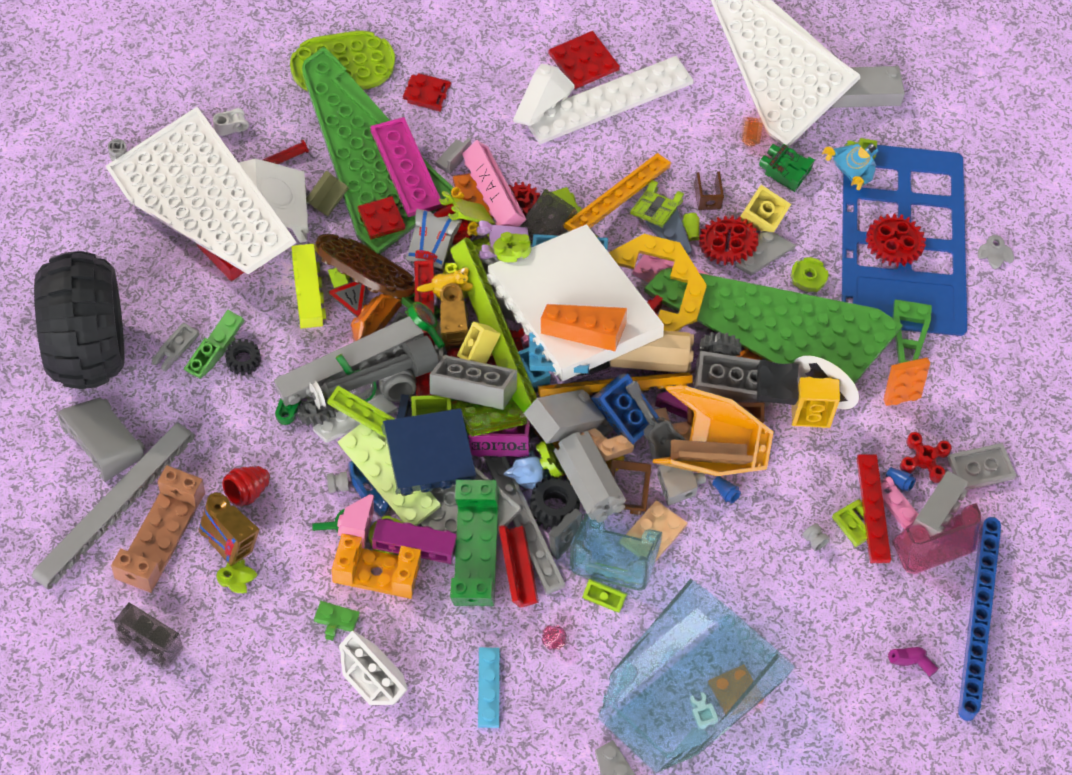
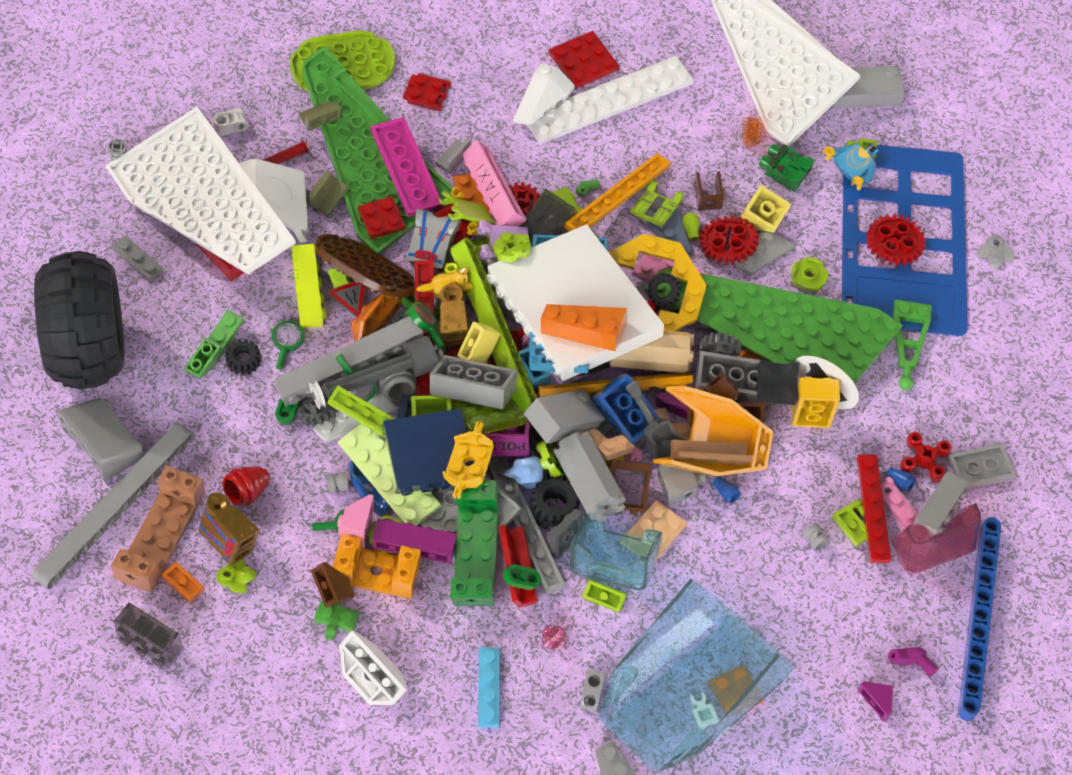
(137, 258): none -> light grey plate
(175, 346): light grey hinge -> none
(182, 582): none -> orange plate
(286, 337): none -> piece
(320, 115): none -> olive panel
(332, 585): none -> reddish brown slope
(469, 447): none -> yellow plate
(518, 577): none -> green plate
(584, 187): none -> bright green arm
(592, 690): none -> light grey leg
(636, 455): none -> bright pink plate
(664, 278): none -> black tyre
(722, 387): none -> reddish brown slope
(878, 697): none -> magenta slope
(906, 381): orange plate -> none

